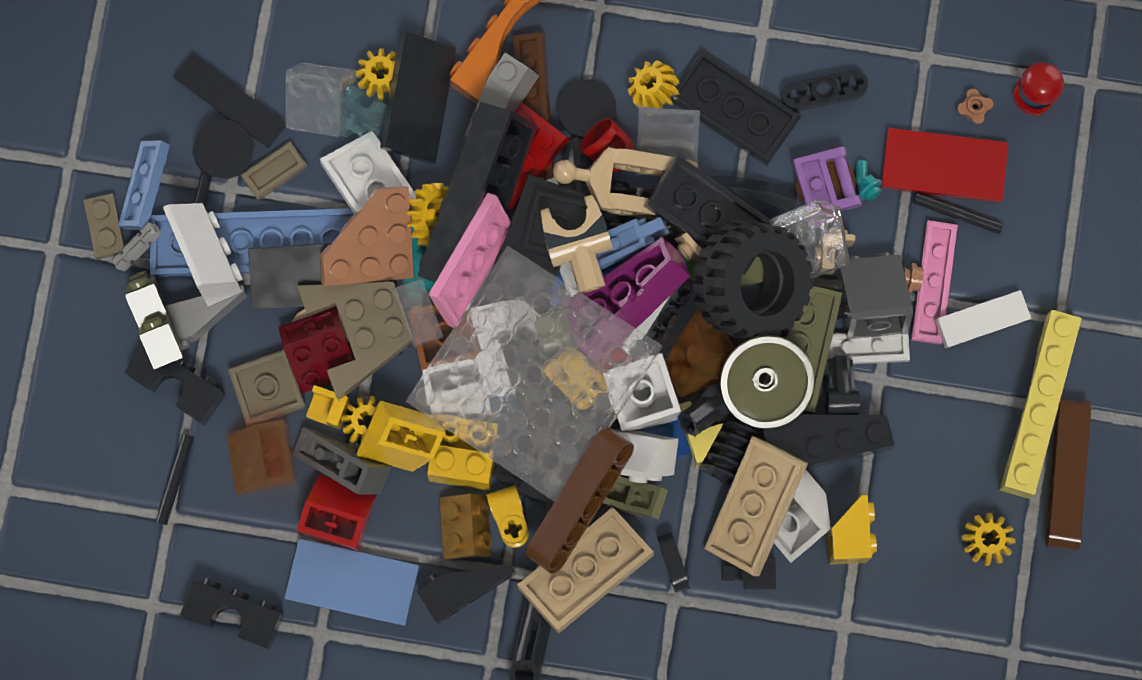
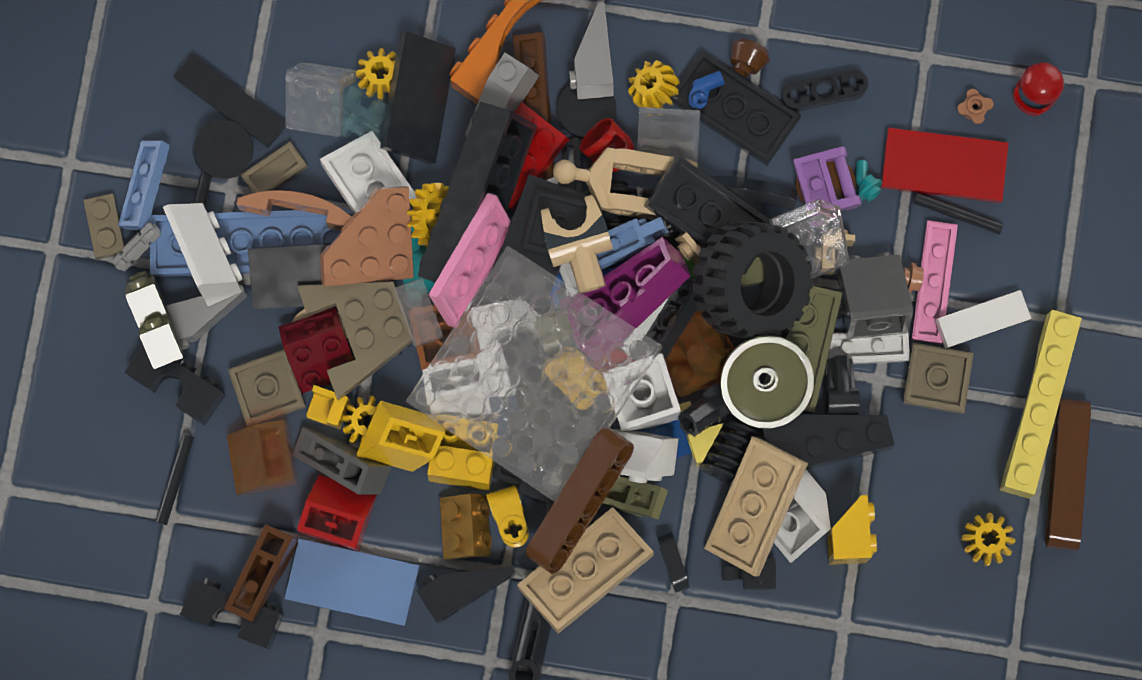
(261, 572): none -> reddish brown slope
(262, 202): none -> nougat slope
(593, 61): none -> light grey slope
(701, 87): none -> blue arm
(748, 57): none -> reddish brown cone
(938, 378): none -> dark tan plate

